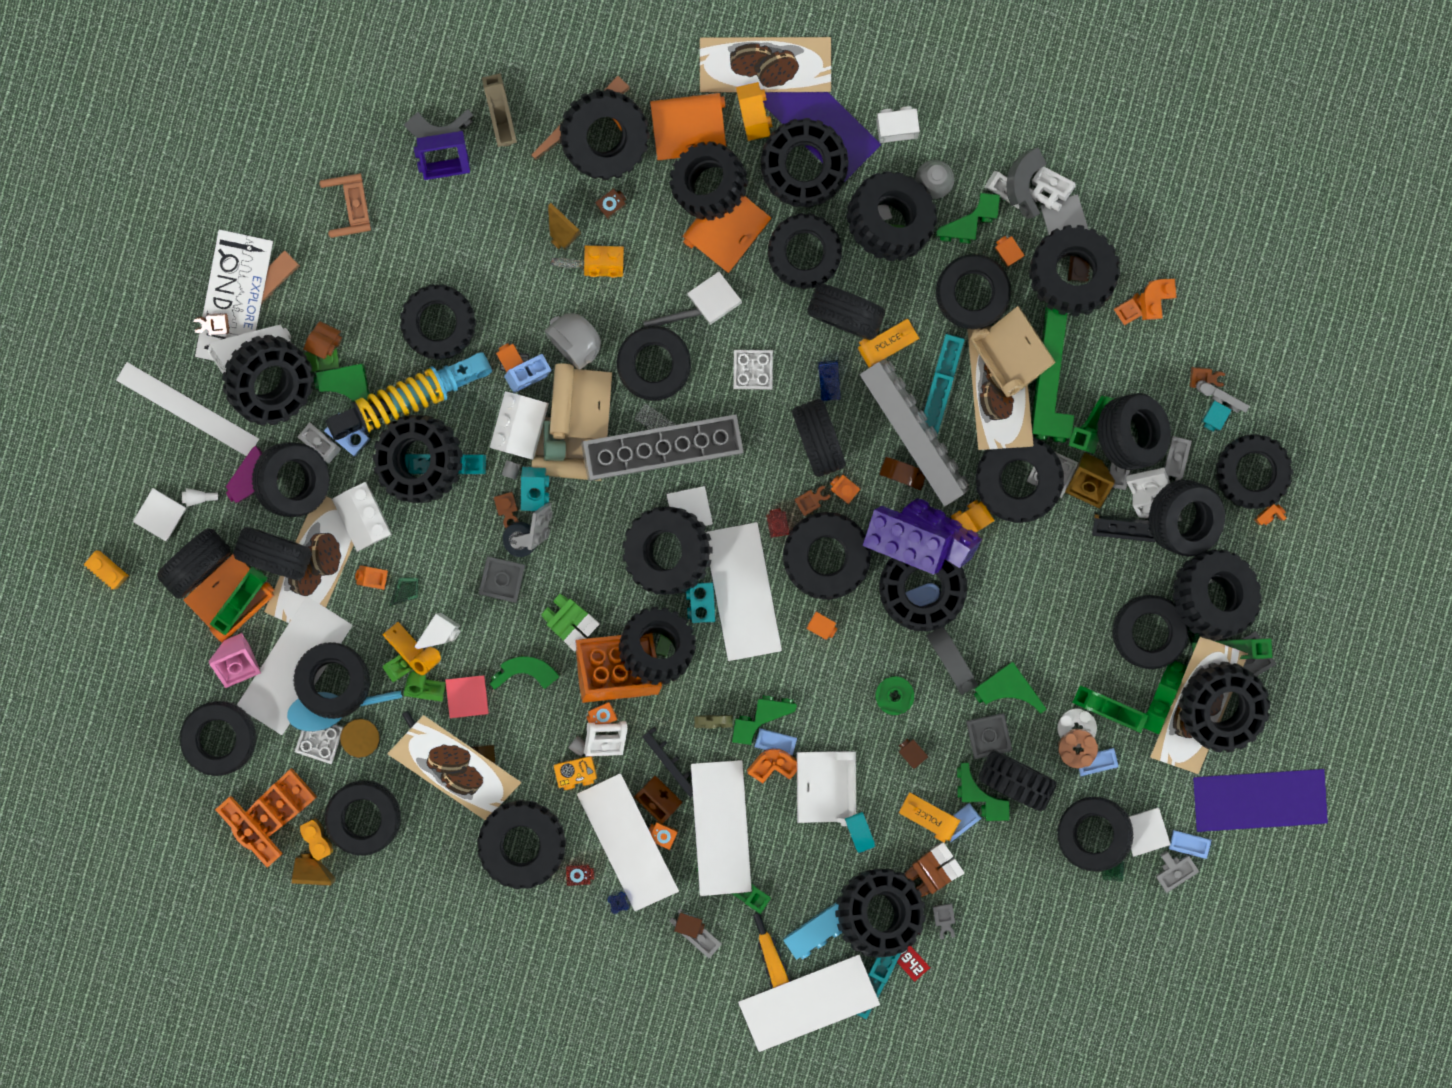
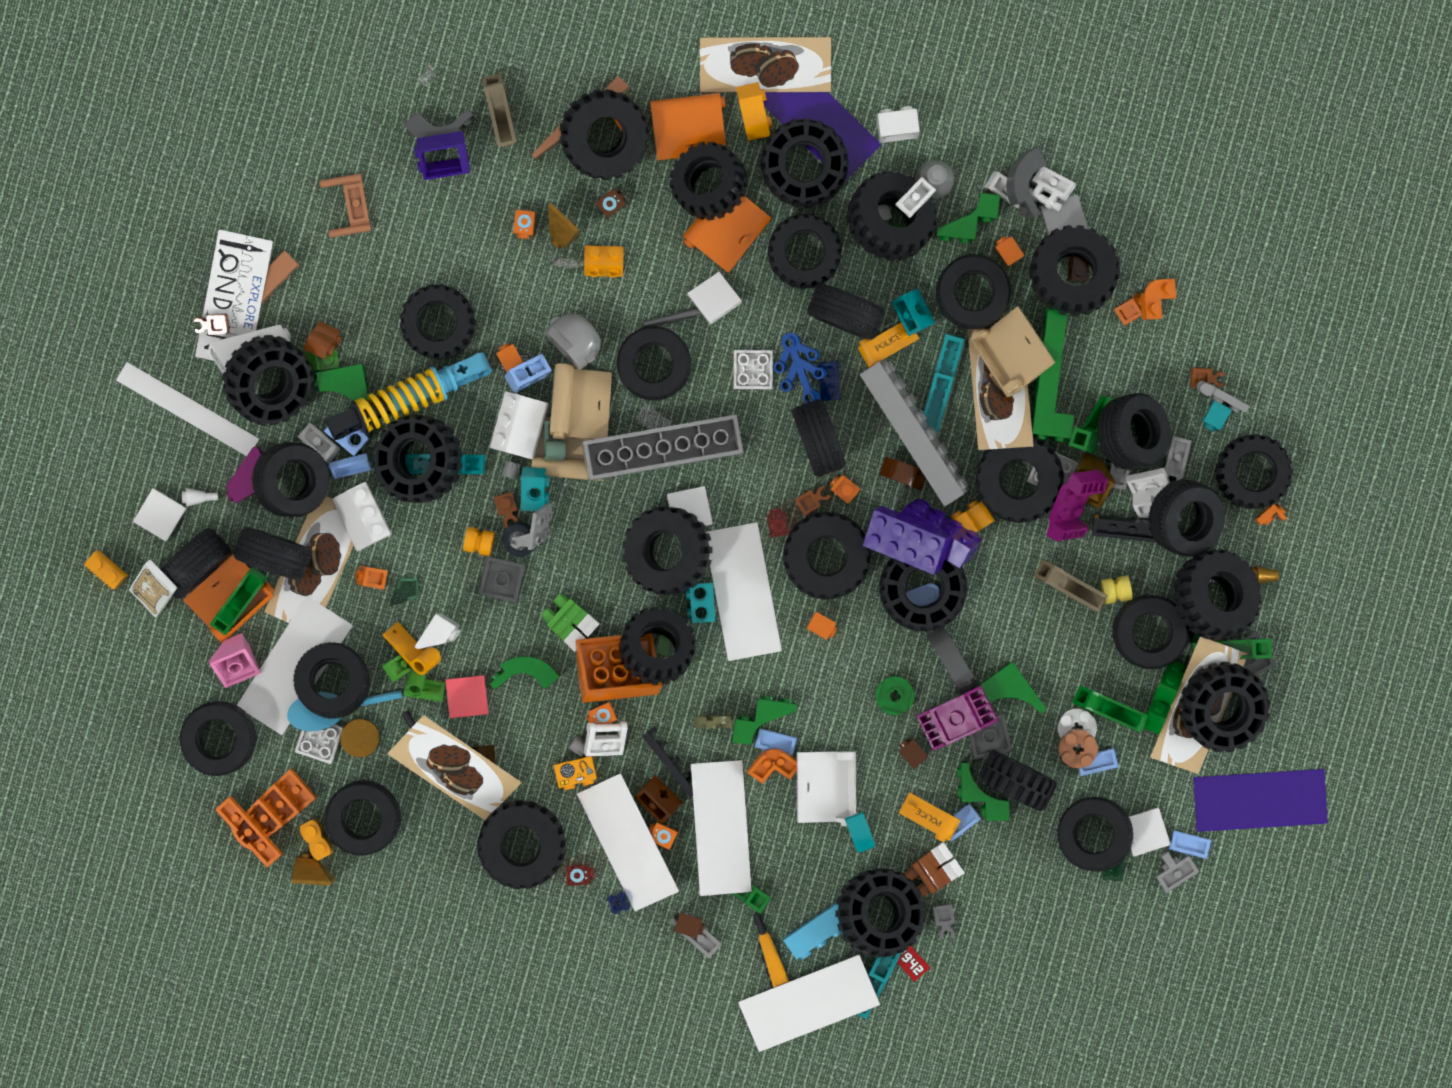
(152, 588): none -> tile
(350, 466): none -> light blue tile
(428, 76): none -> clear tile
(478, 541): none -> light orange wheel
(524, 224): none -> orange brick
(799, 366): none -> blue plant
(913, 312): none -> teal brick
(915, 197): none -> white slope
(957, 718): none -> magenta plate
(1069, 505): none -> magenta plate
(1070, 586): none -> dark tan arch
(1116, 589): none -> light yellow wheel
(1265, 575): none -> pearl gold cone

